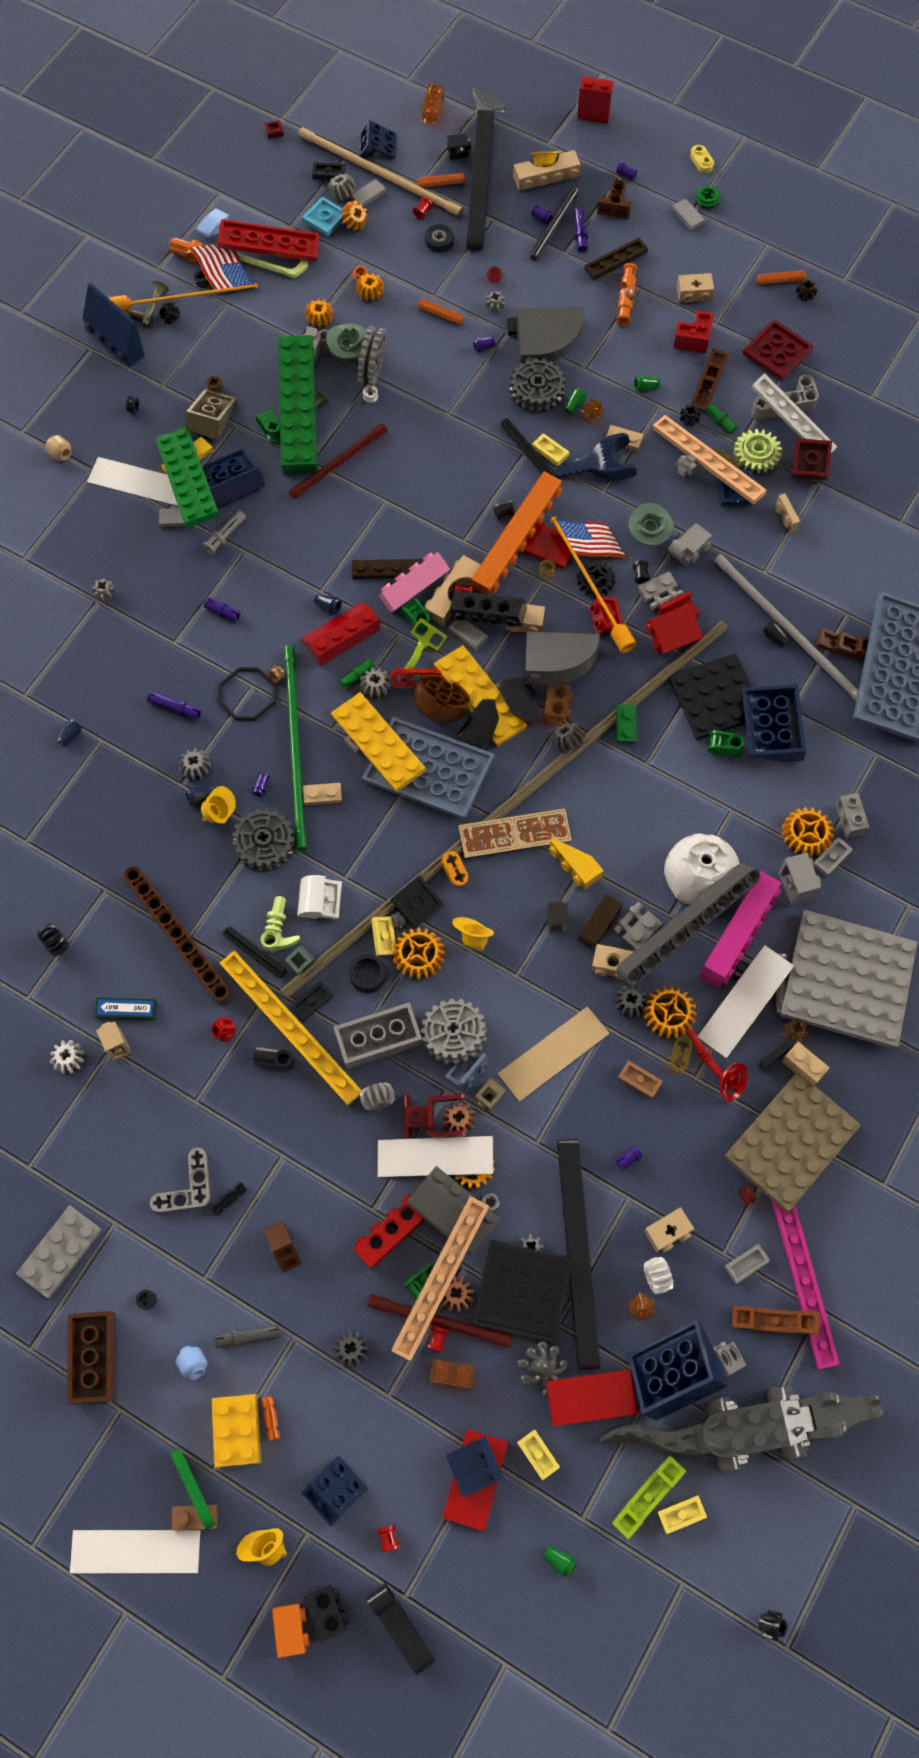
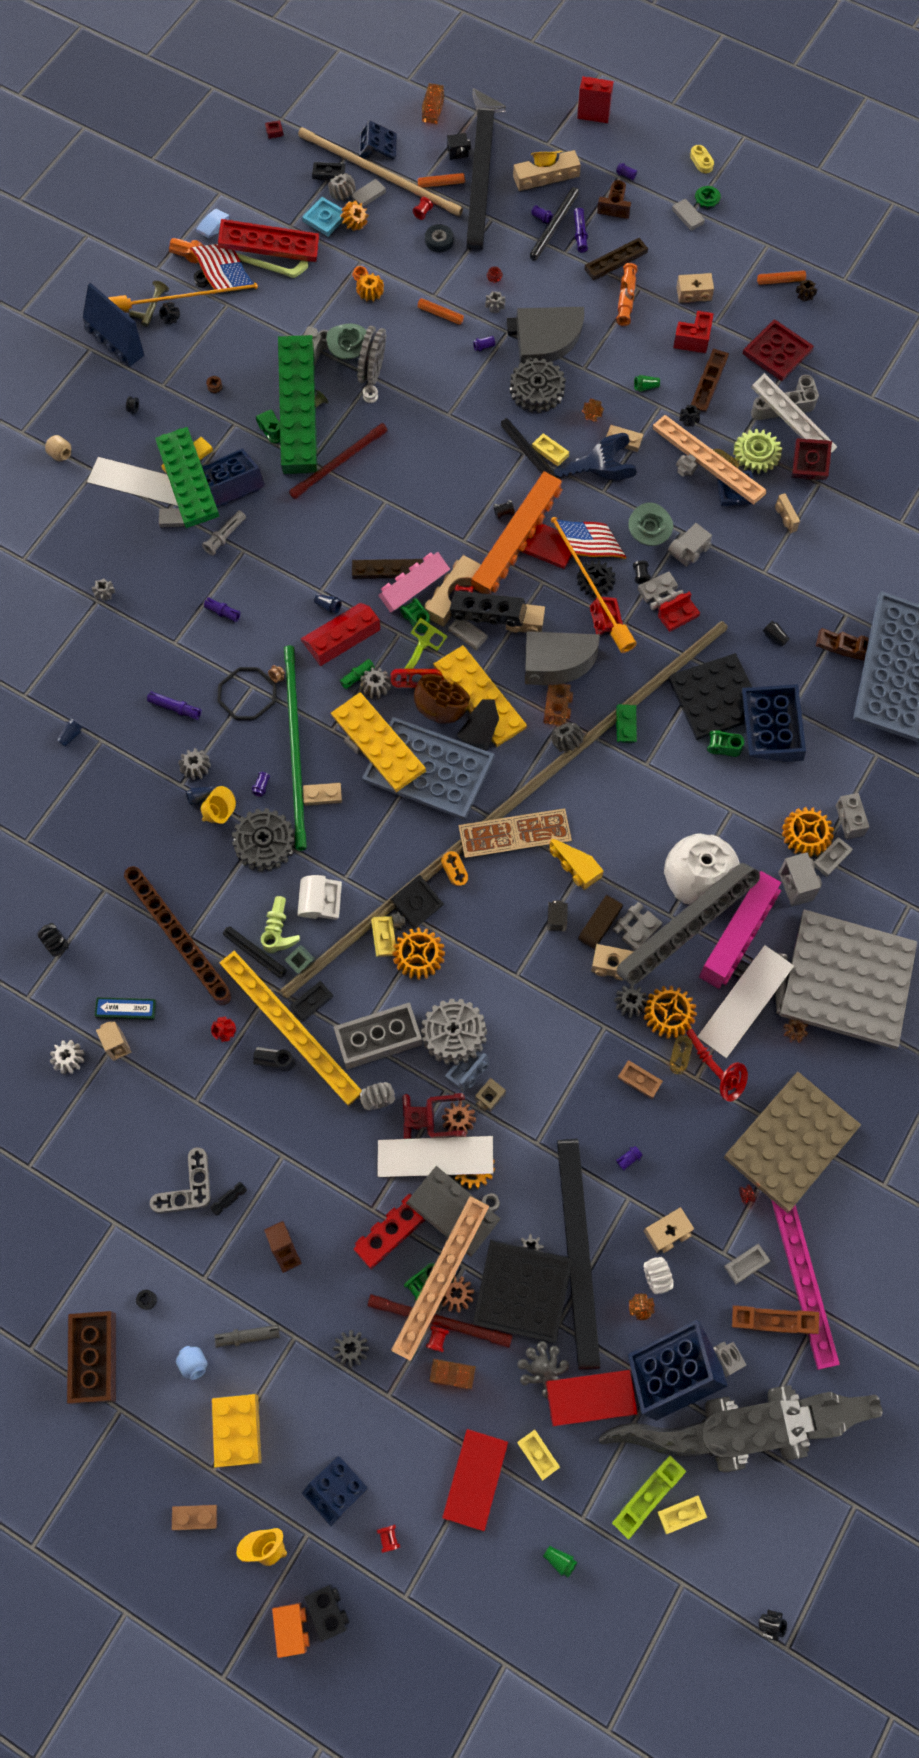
(59, 1252): light grey plate -> none
(135, 1551): white sticker -> none
(193, 1489): green beam -> none
(209, 414): dark tan slope -> none
(270, 1418): orange axle -> none
(319, 313): light orange gear -> none
(367, 958): black tyre -> none
(400, 1628): black beam -> none
(472, 932): yellow piece -> none
(474, 1466): dark blue bracket -> none
(519, 698): black panel -> none
(547, 563): clear yellow bush -> none
(553, 1053): tan sticker -> none
(575, 400): green cone -> none
(673, 629): red brick -> none
(721, 418): green pin -> none
(728, 568): light grey piece -> none
(776, 1054): black tile -> none
(805, 1063): tan brick -> none

